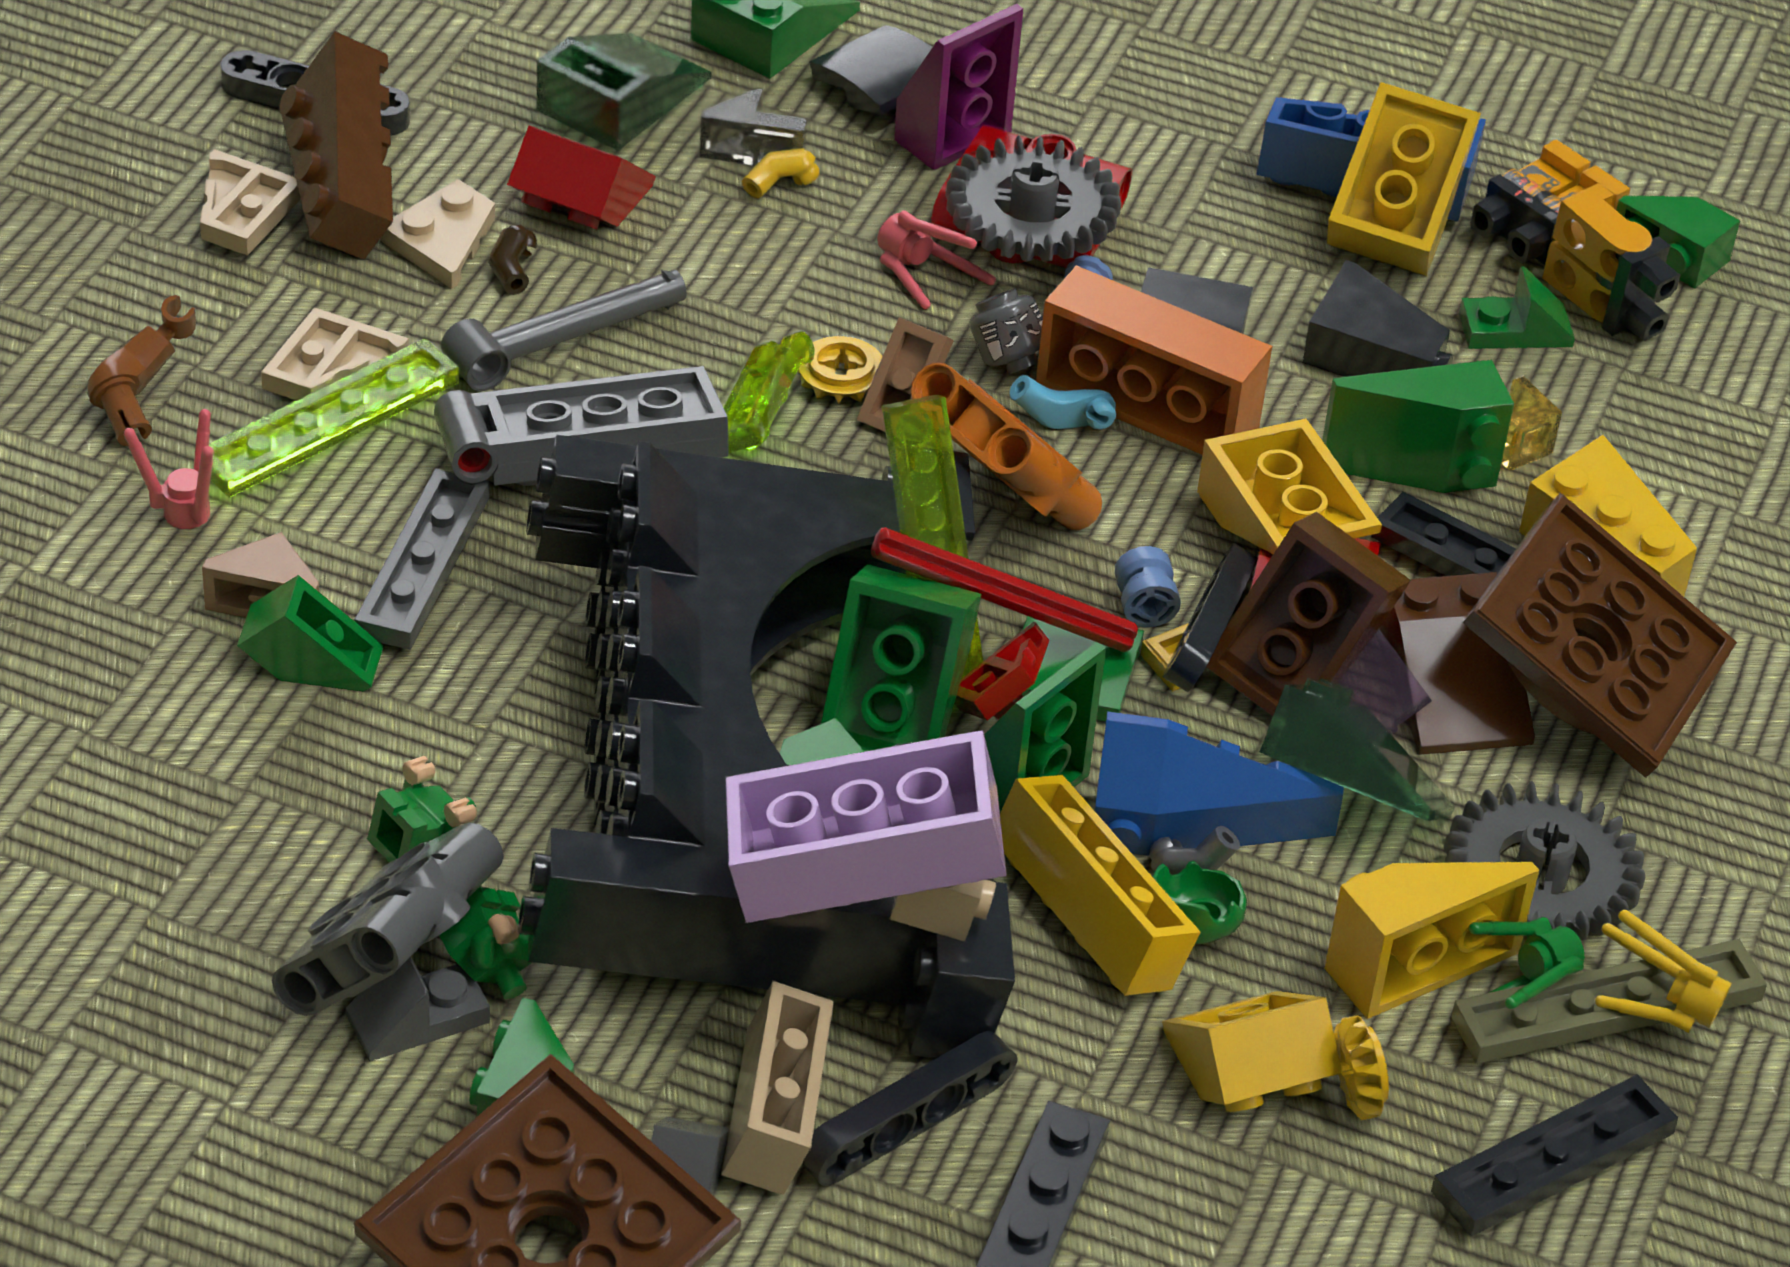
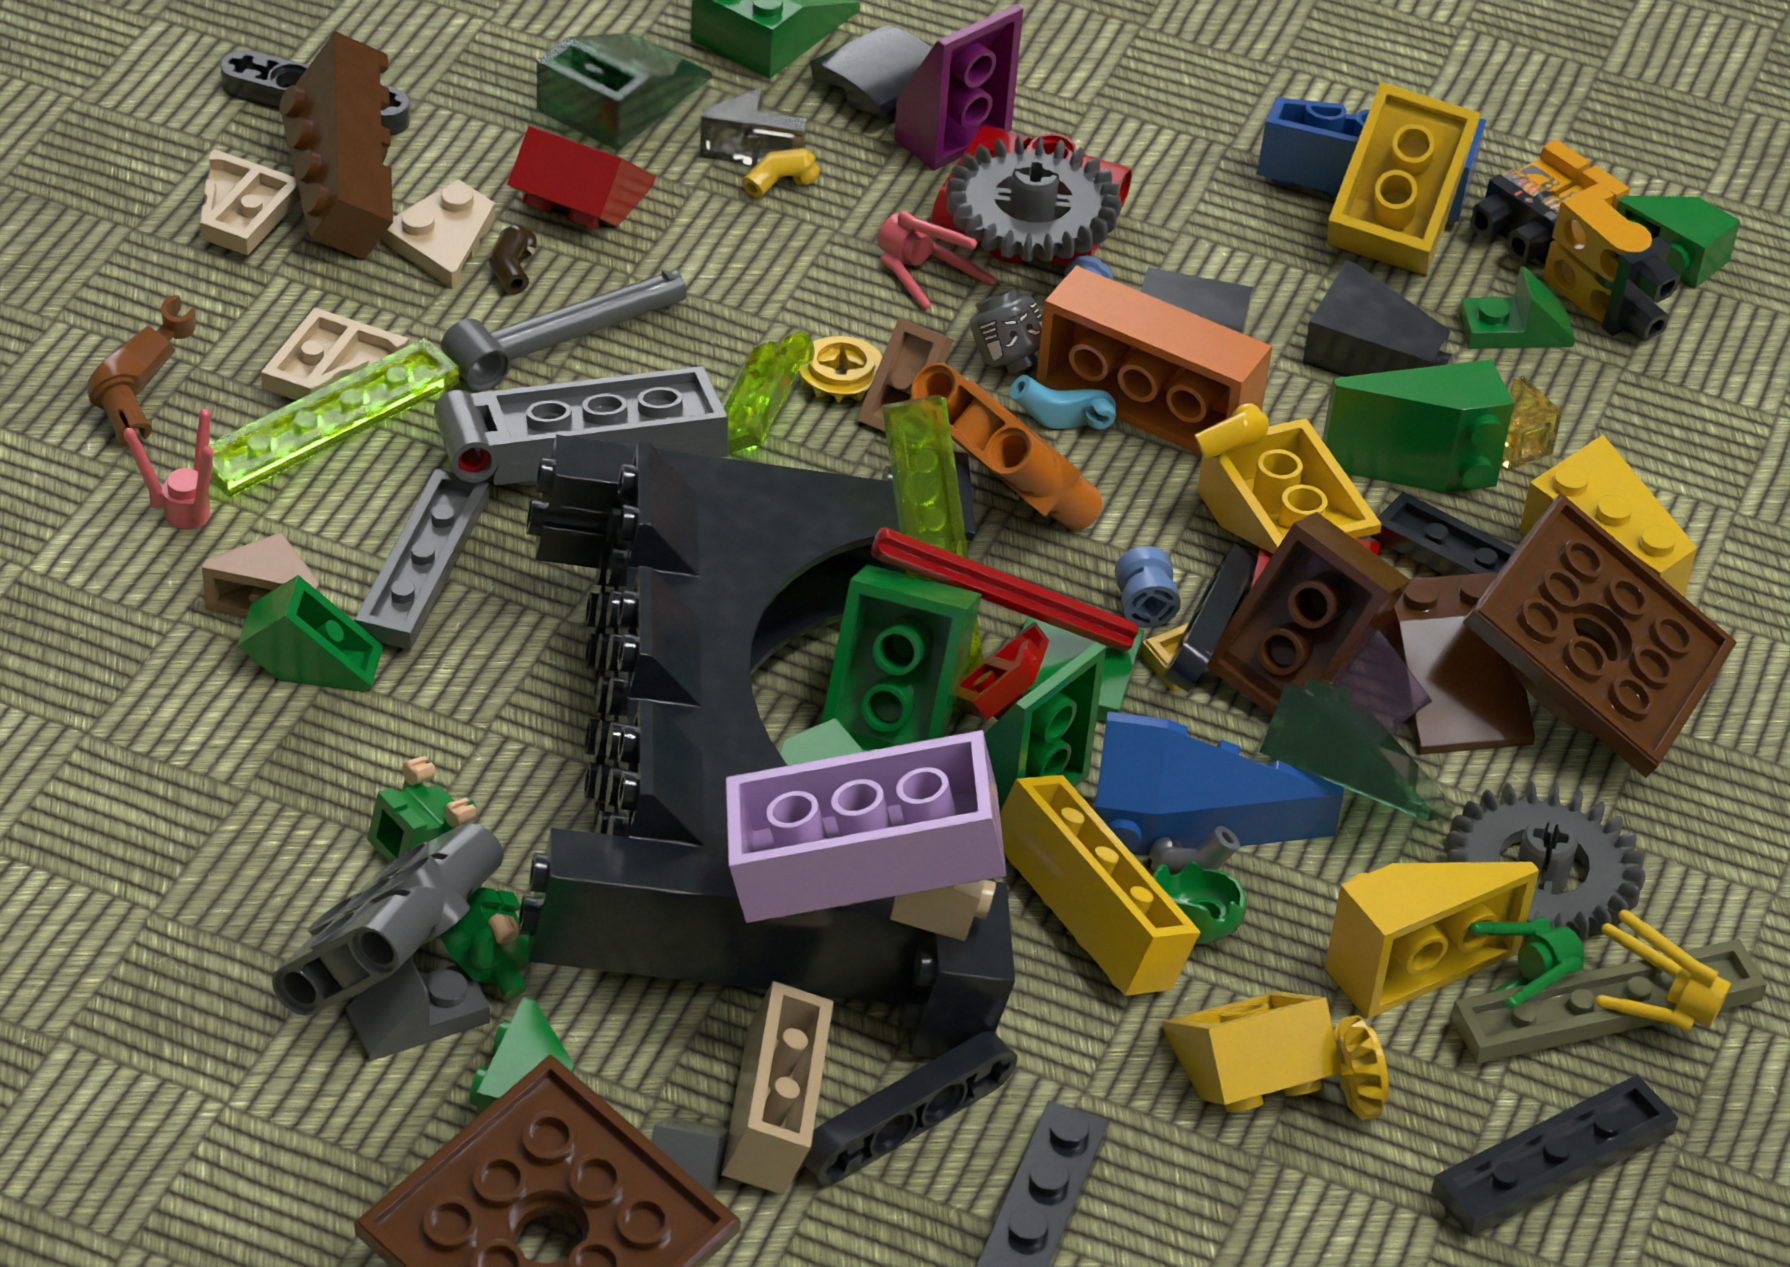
(1245, 427): none -> yellow arm

